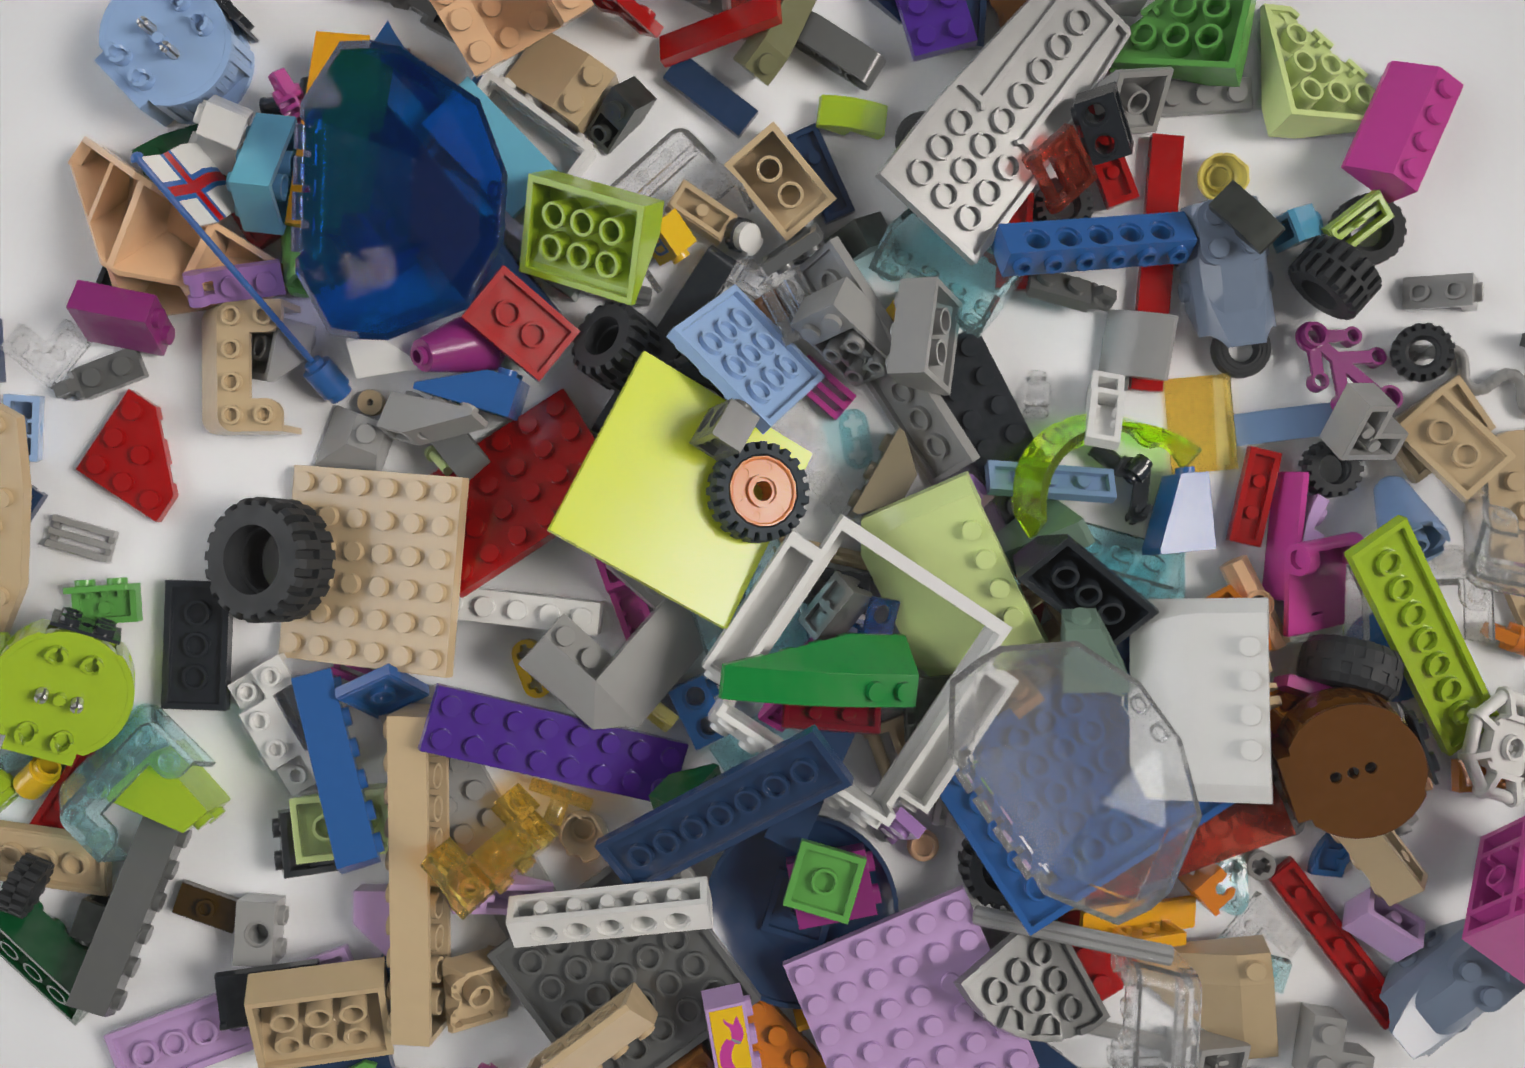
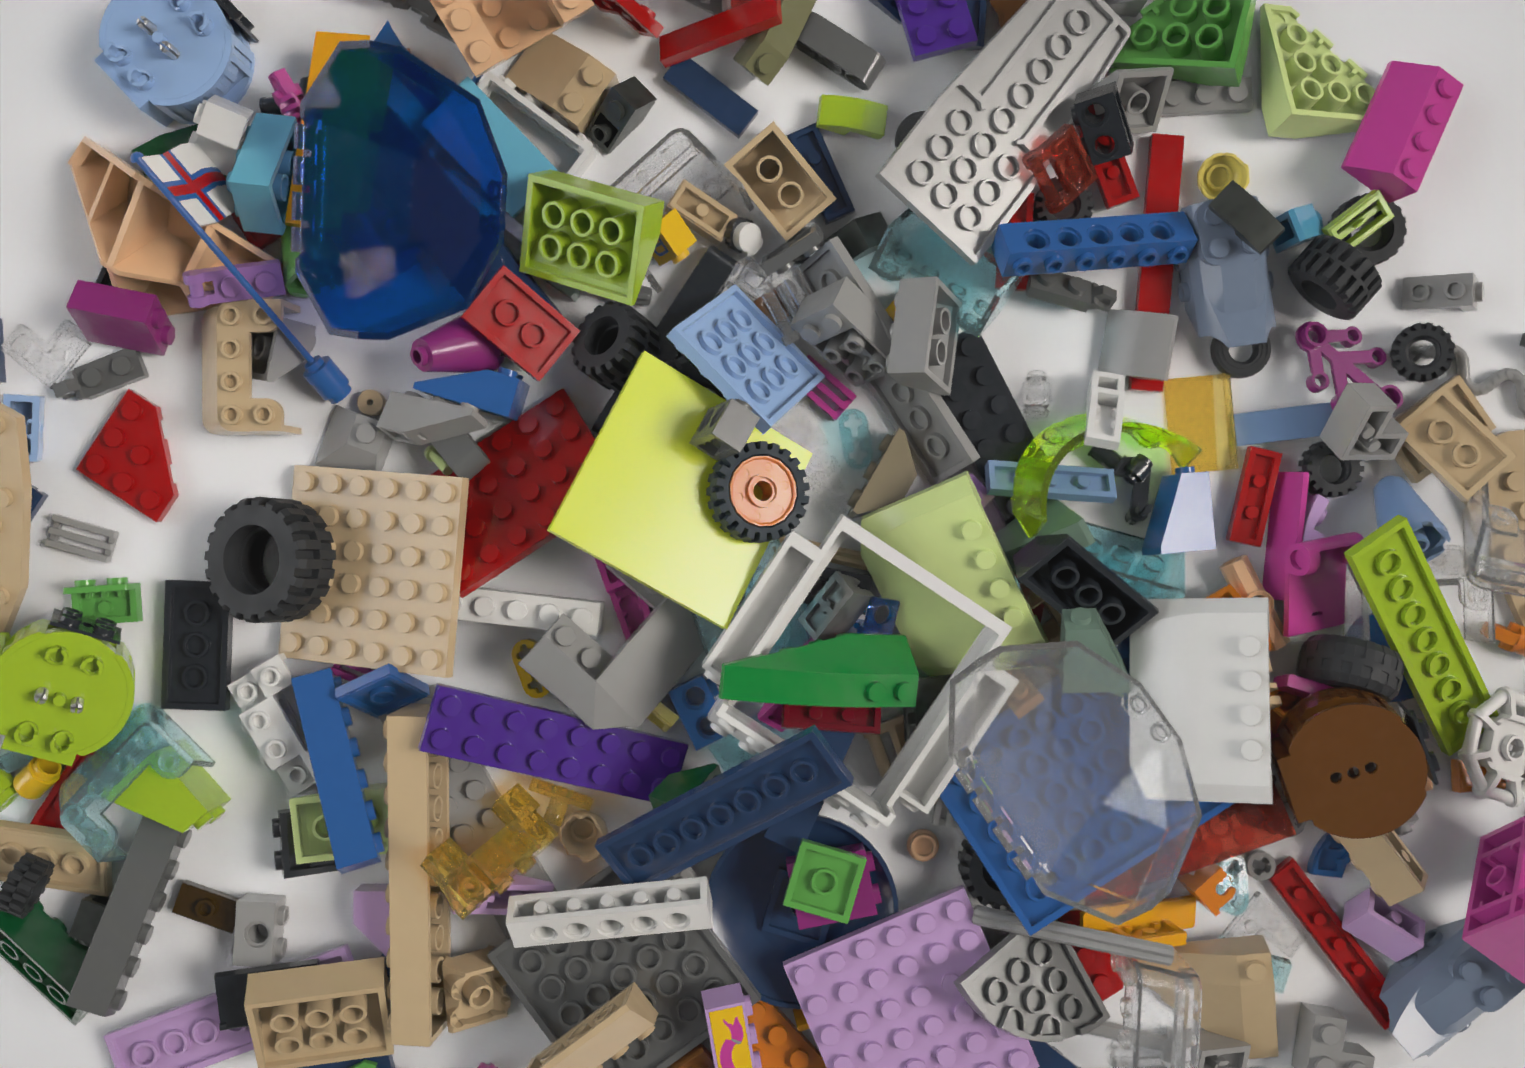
(382, 356): white slope -> none
(902, 828): medium lavender plate -> none

